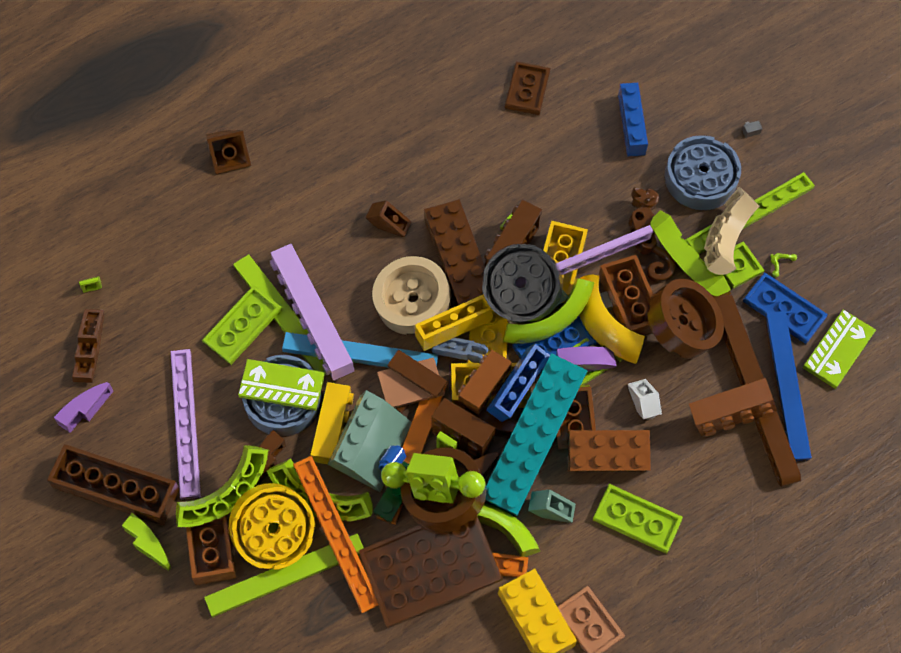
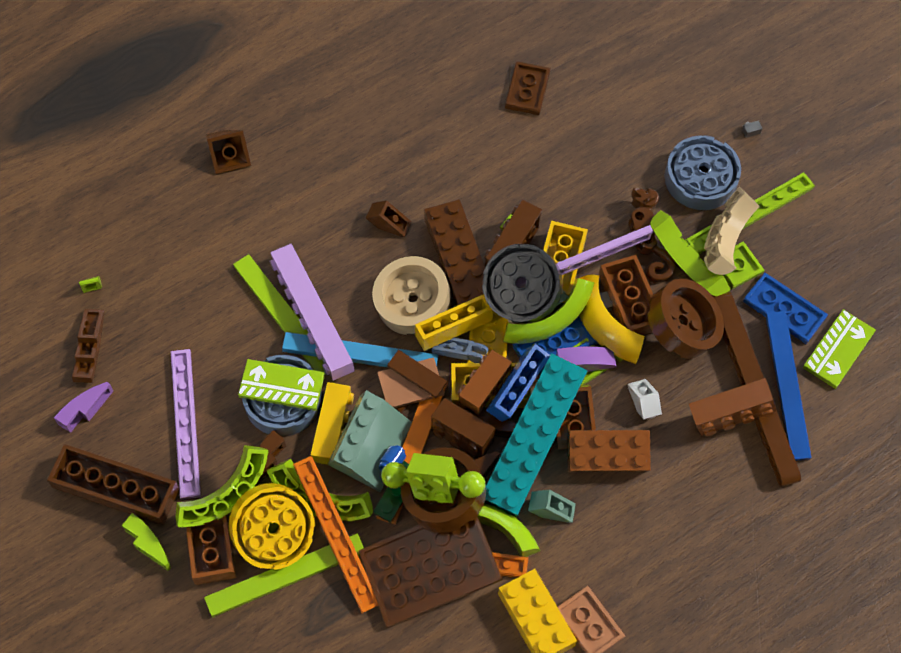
(242, 324): lime tile -> none
(445, 441): lime plate -> none
(632, 119): blue brick -> none
(637, 518): lime tile -> none
(776, 257): lime piece -> none

